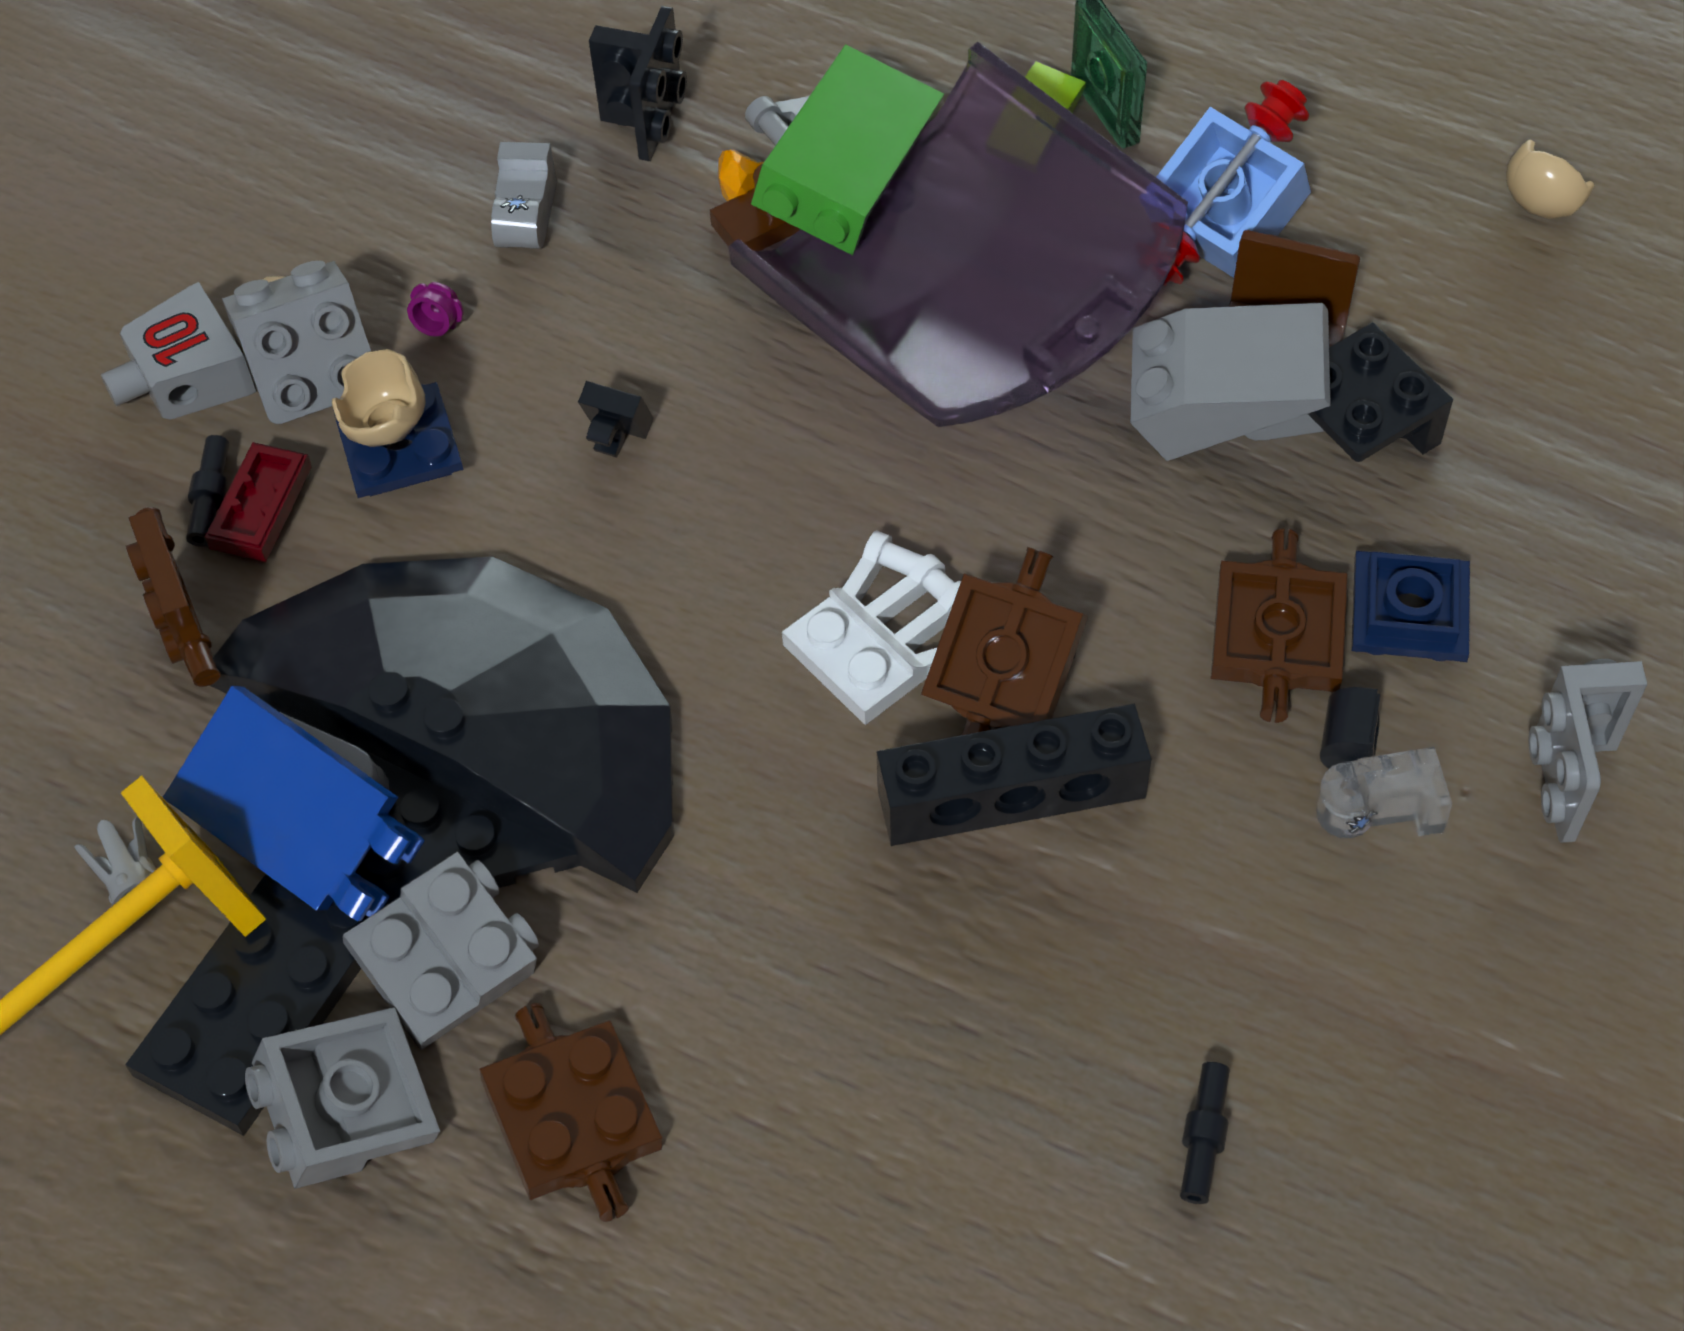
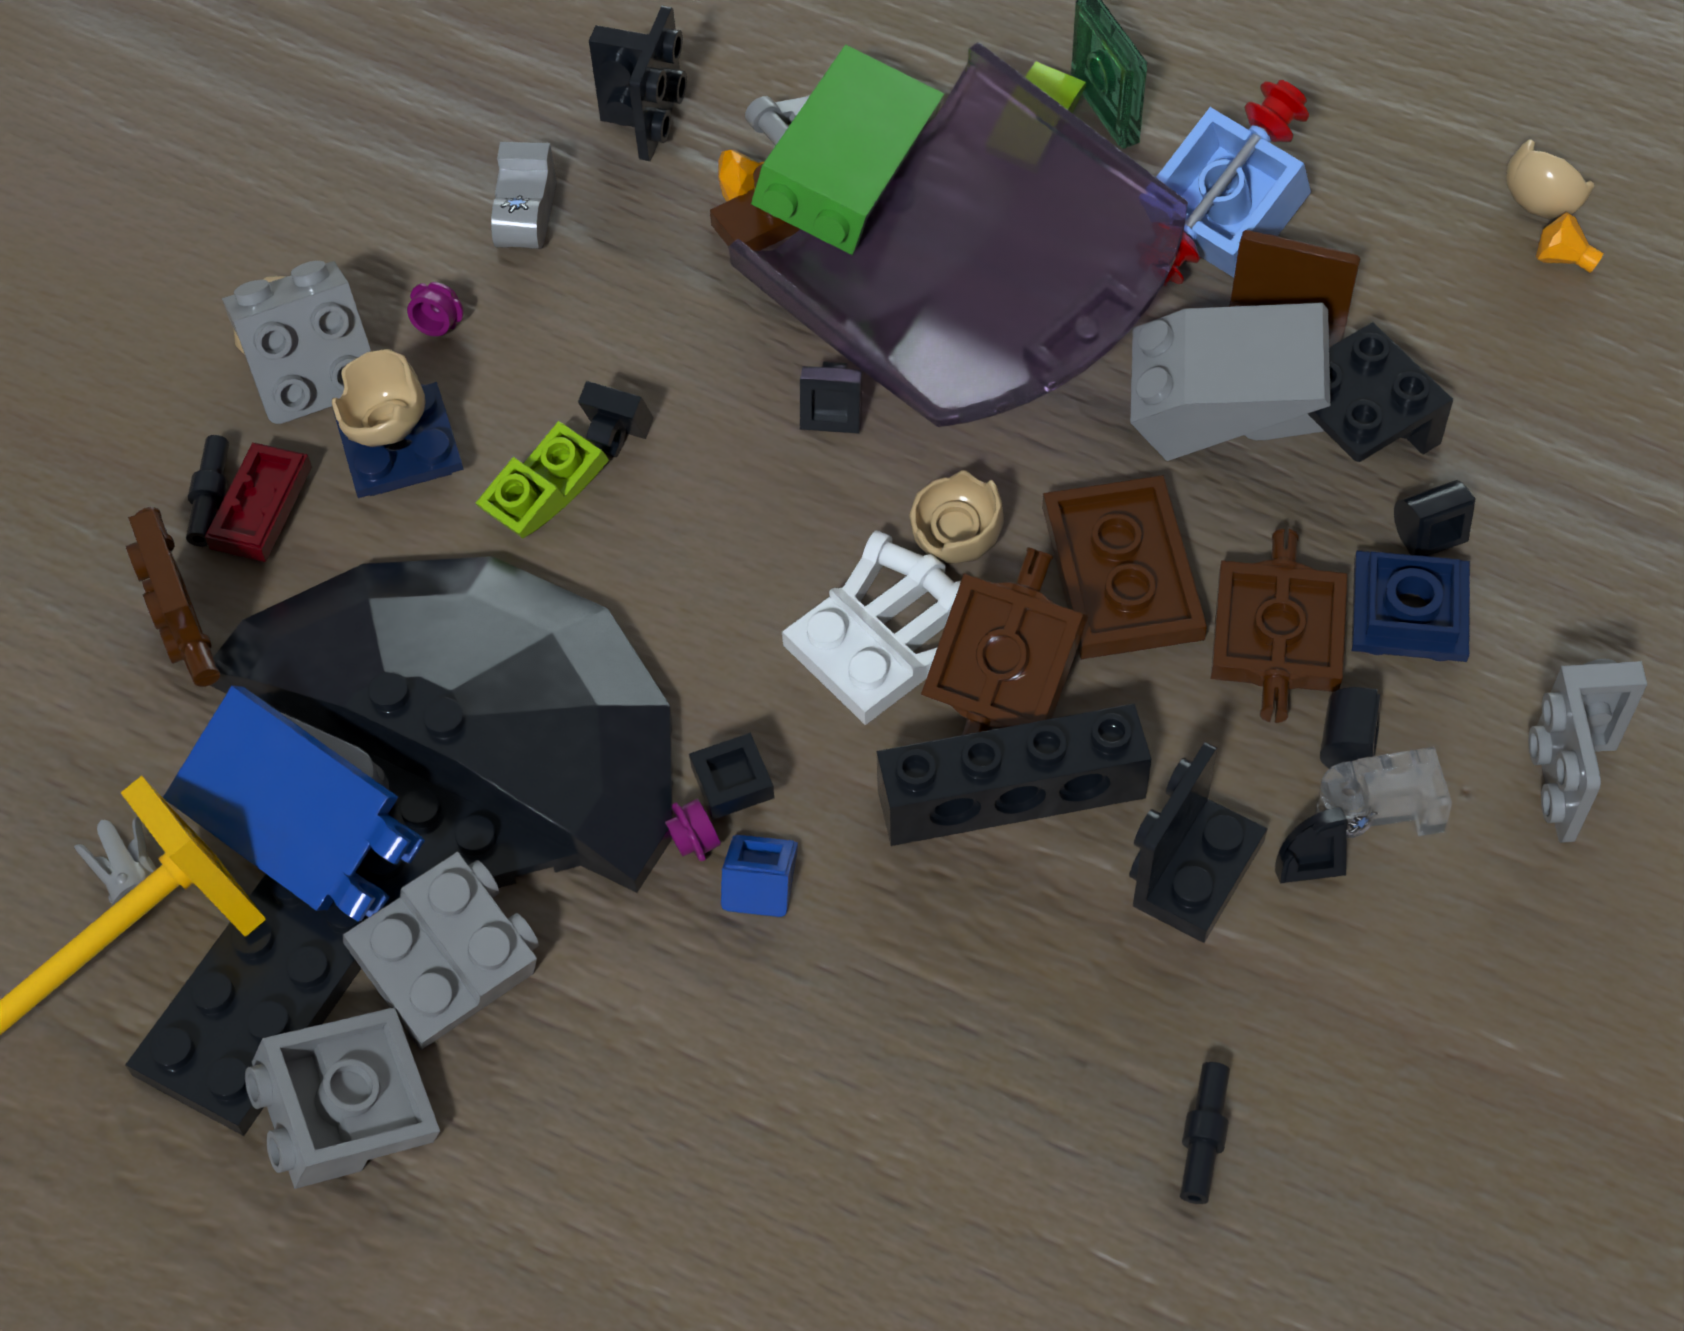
(180, 358): light grey torso -> none
(551, 477): none -> lime slope
(571, 1110): reddish brown plate -> none
(692, 830): none -> magenta plate
(731, 776): none -> black tile
(758, 875): none -> blue slope
(831, 398): none -> black tile
(957, 517): none -> tan hair
(1124, 566): none -> reddish brown plate
(1192, 851): none -> black bracket
(1314, 848): none -> black tile
(1435, 518): none -> black brick
(1566, 243): none -> light orange rock

